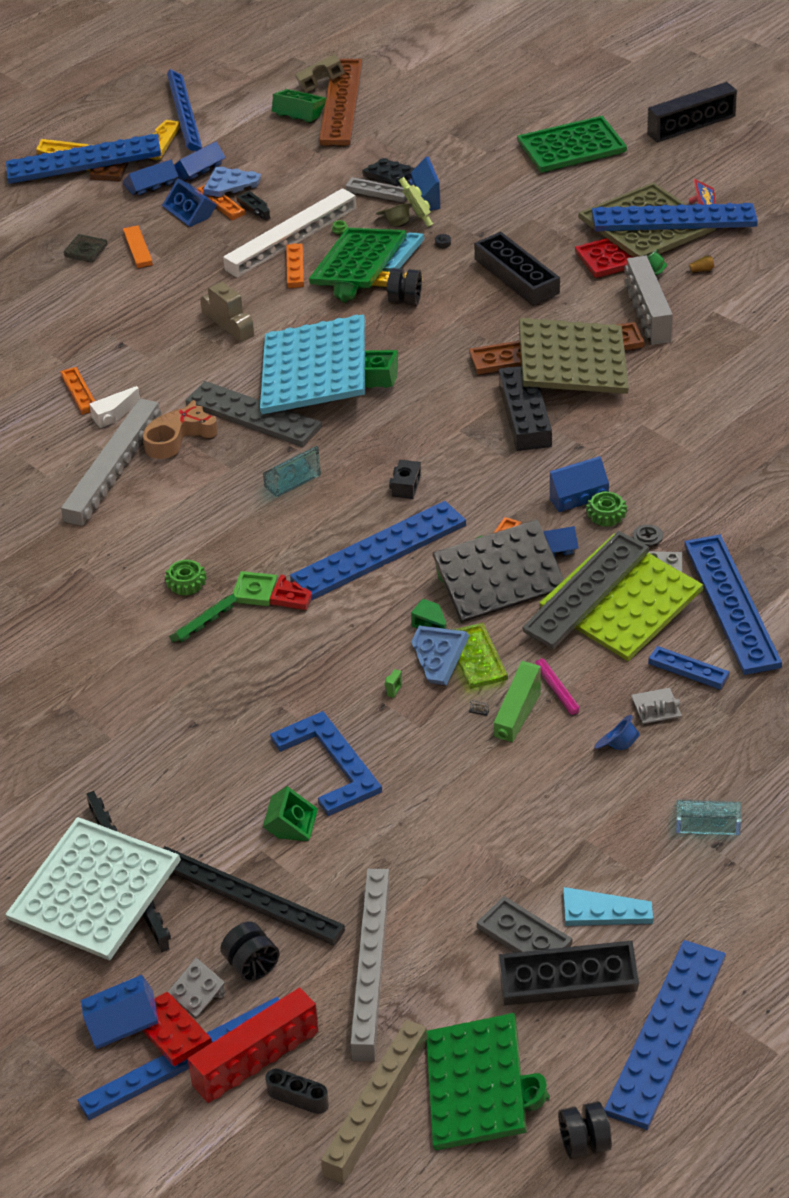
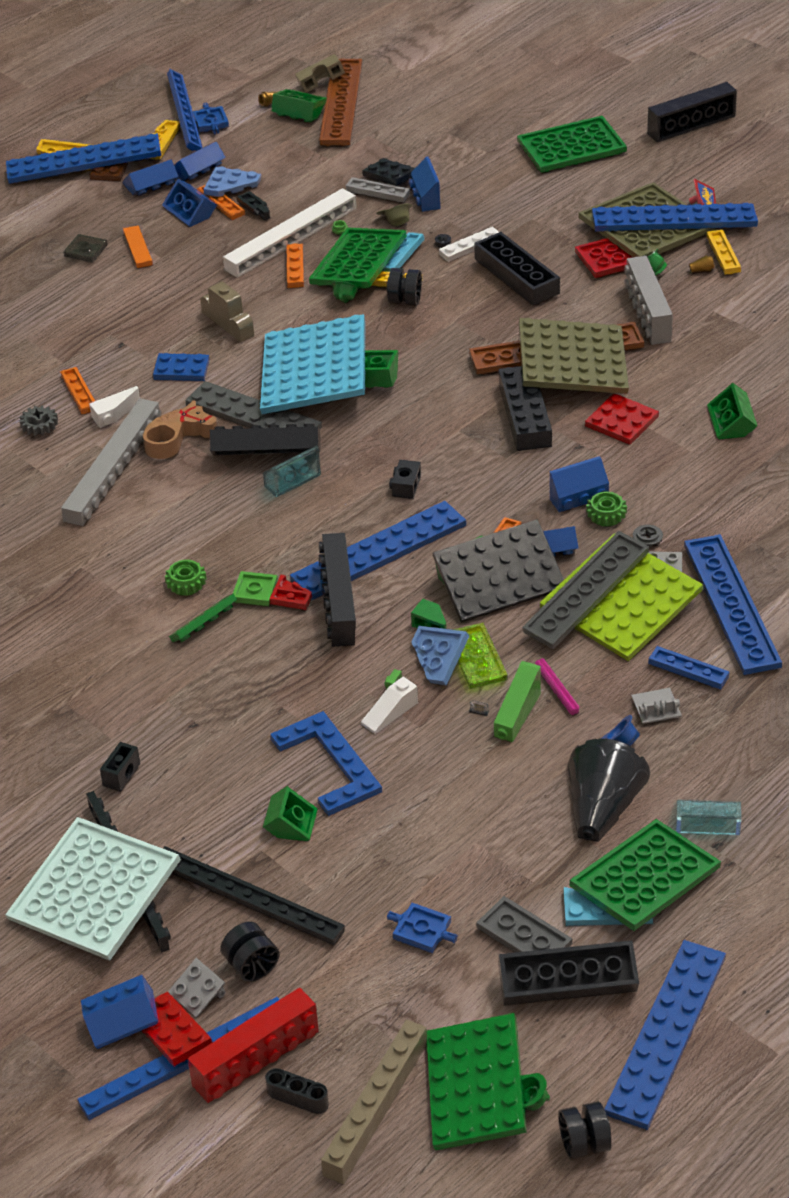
(38, 420): none -> dark grey gear
(120, 766): none -> black brick
(181, 367): none -> blue plate
(210, 118): none -> blue plate
(264, 440): none -> black brick
(265, 98): none -> pearl gold cone
(337, 590): none -> black brick
(370, 966): light grey brick -> none
(391, 705): none -> white slope
(413, 195): yellowish green plate -> none
(421, 927): none -> blue plate
(464, 245): none -> white plate
(603, 784): none -> black cone
(622, 418): none -> red plate
(644, 874): none -> green plate
(723, 252): none -> yellow plate
(732, 413): none -> green slope

